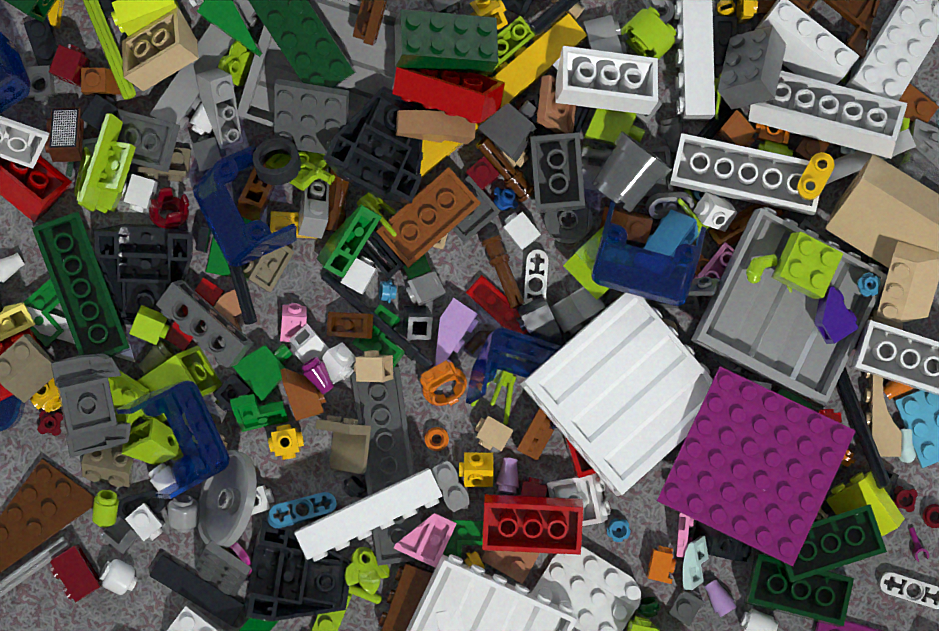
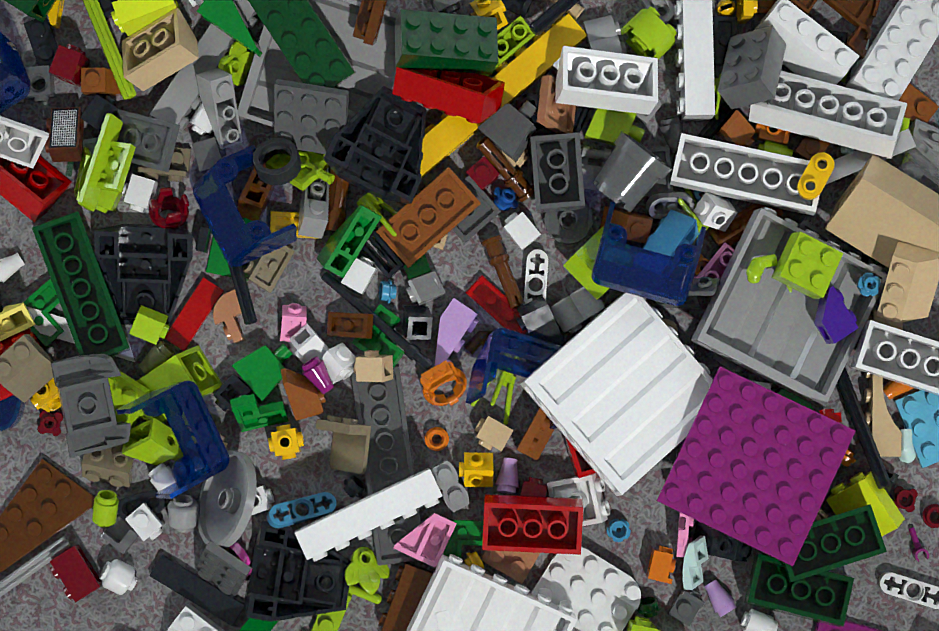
(216, 324): dark grey brick -> none
(434, 126): medium nougat slope -> none

